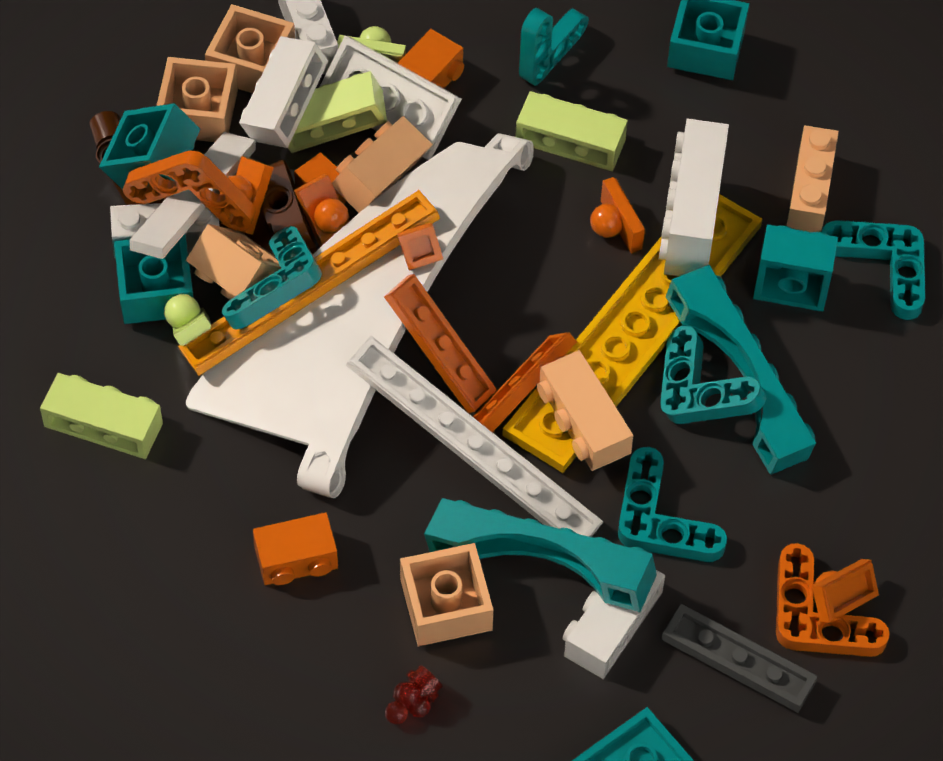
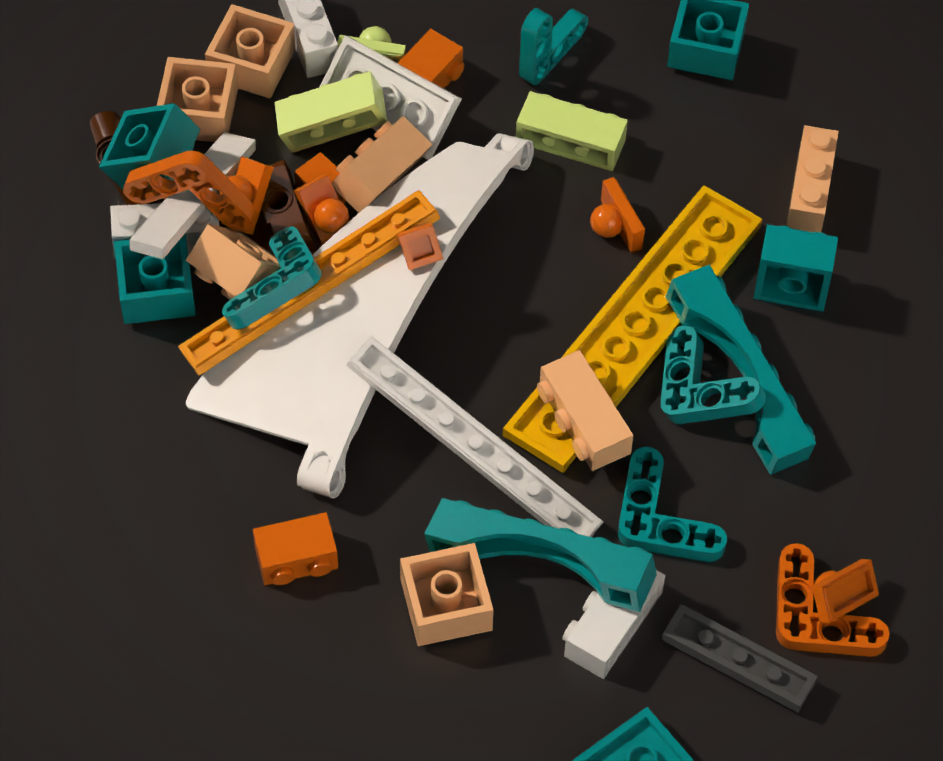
(101, 415): yellowish green brick -> none
(186, 318): yellowish green tile -> none
(283, 91): white brick -> none
(413, 696): clear red piece -> none
(440, 343): orange tile -> none
(523, 380): orange tile -> none
(693, 196): white brick -> none
(897, 254): teal beam -> none

